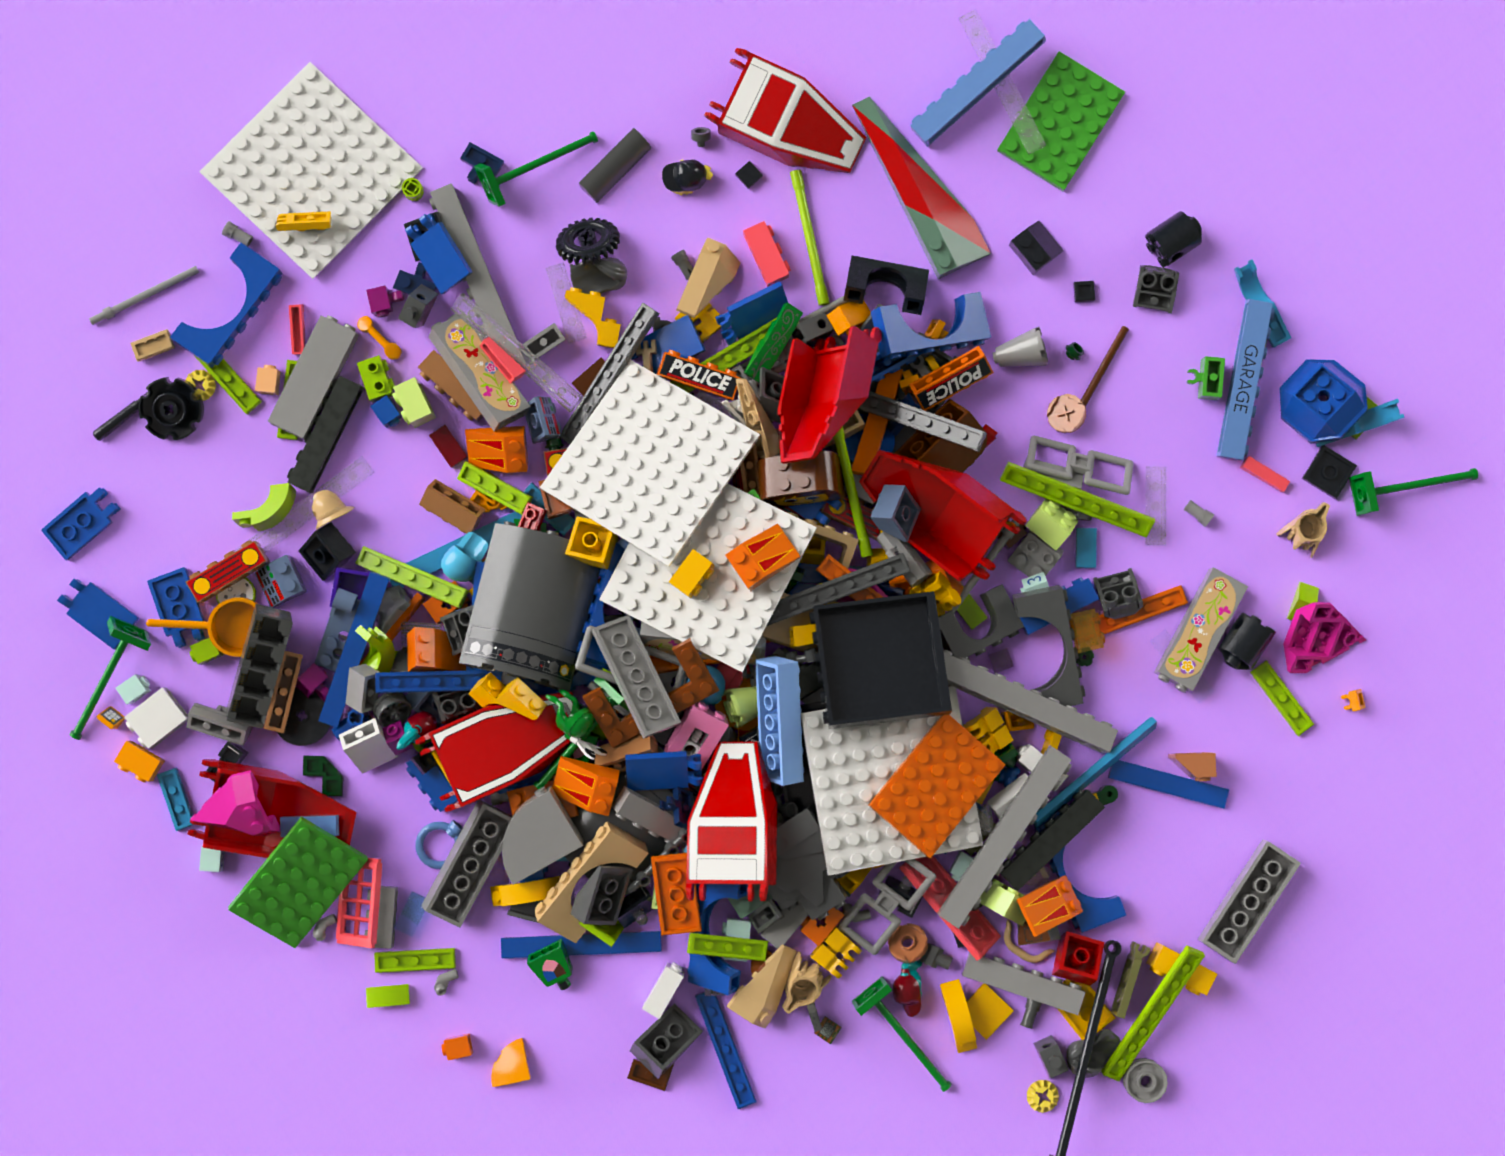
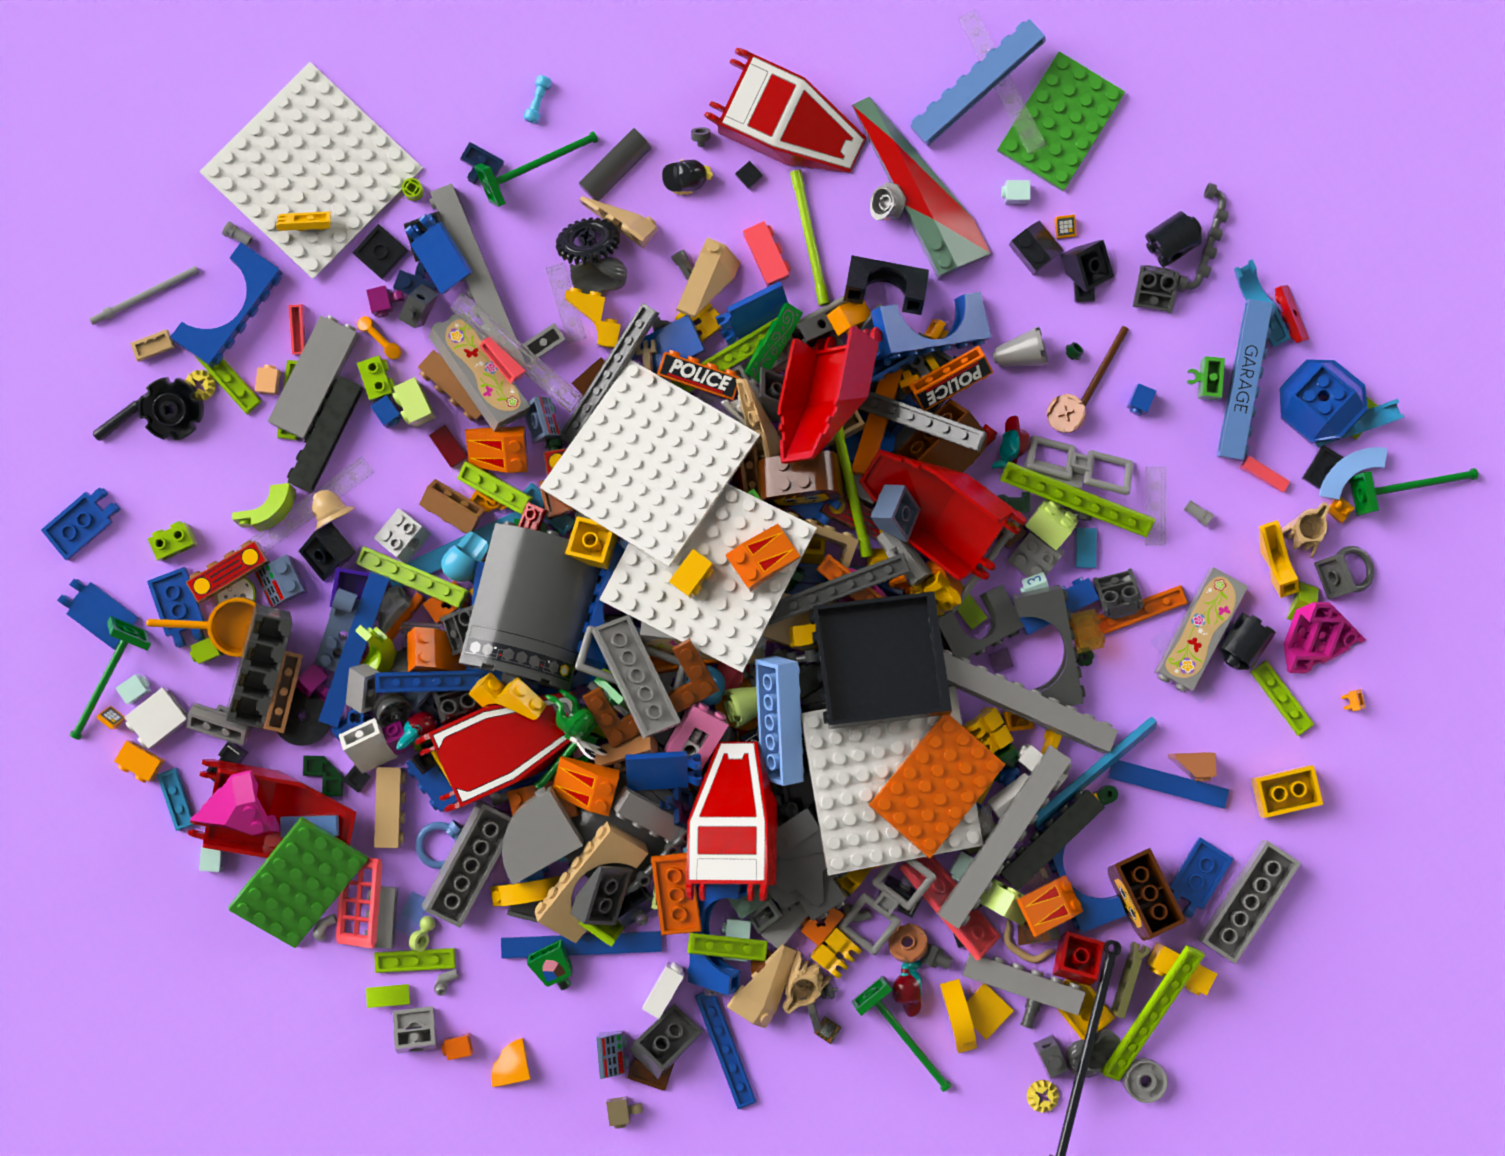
(172, 541): none -> lime brick
(356, 779): none -> black tile
(380, 251): none -> black tile
(389, 807): none -> tan brick
(402, 536): none -> light grey brick
(414, 1039): none -> light grey brick
(419, 939): none -> yellowish green plate
(542, 84): none -> medium azure piece
(611, 1053): none -> sand blue slope
(620, 1111): none -> dark tan brick
(630, 224): none -> tan wedge
(830, 991): none -> dark grey hair
(887, 202): none -> light grey hat
(1014, 443): none -> hair
(1016, 191): none -> light aqua brick
(1020, 504): none -> clear green leg
(1065, 226): none -> slope
(1088, 264): none -> black slope
(1141, 399): none -> blue brick
(1145, 895): none -> reddish brown brick
(1199, 875): none -> blue tile
(1214, 233): none -> dark grey bar
(1276, 556): none -> yellow arch
(1286, 791): none -> yellow brick
(1291, 314): none -> red tile
(1336, 575): none -> dark grey tile
(1340, 510): none -> light orange tile
(1348, 467): none -> light blue tile

